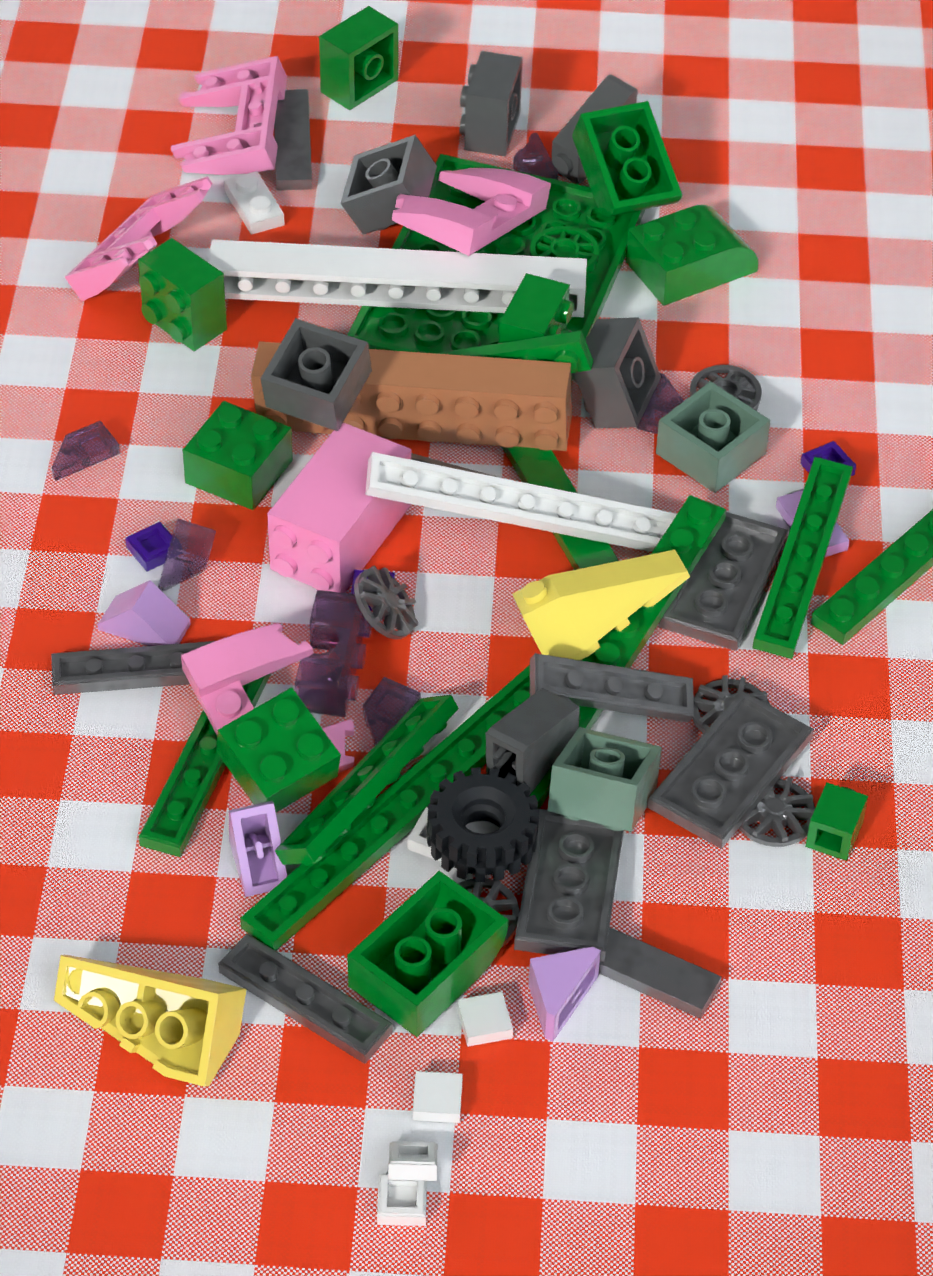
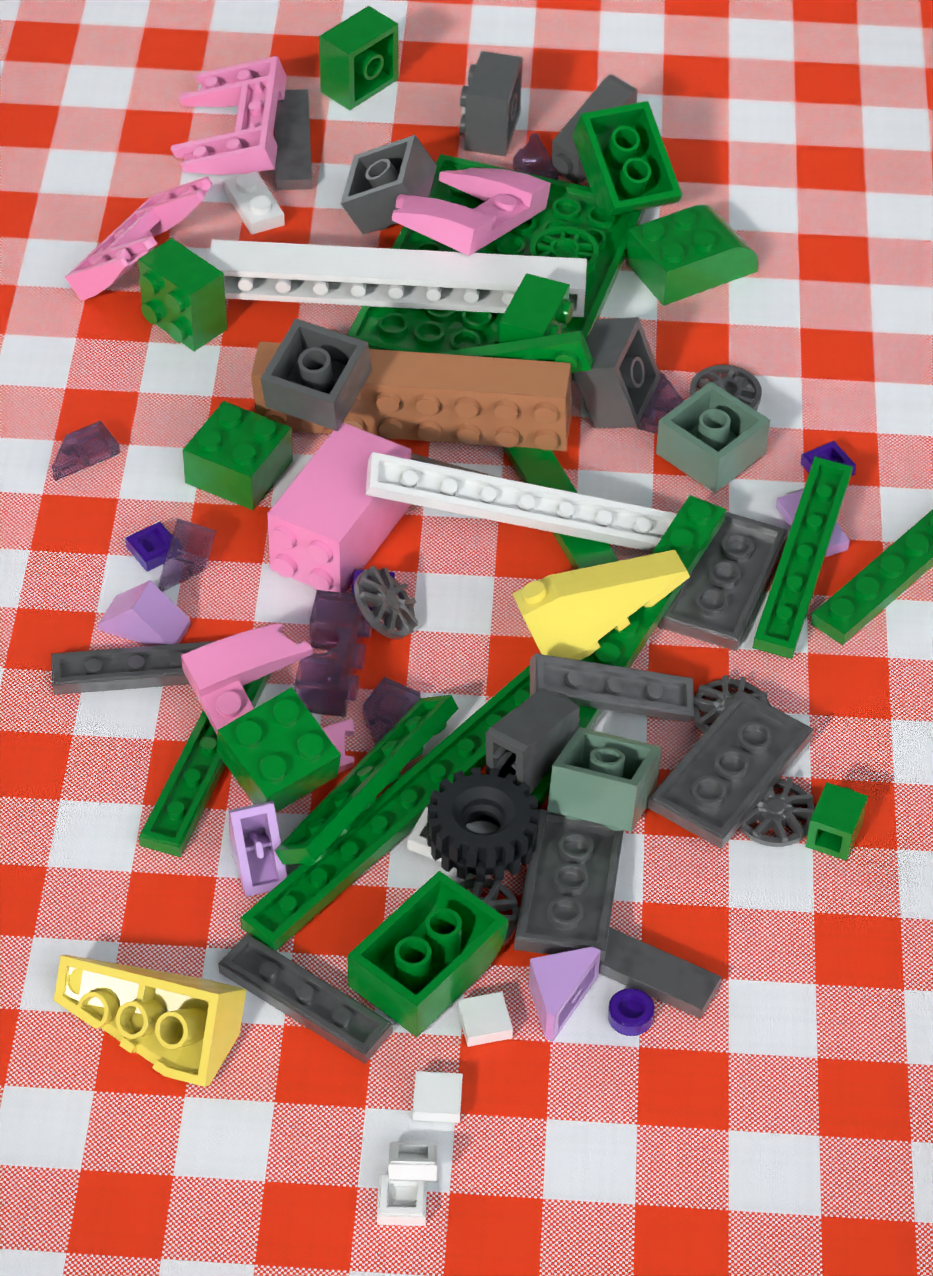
(631, 1012): none -> dark purple tile

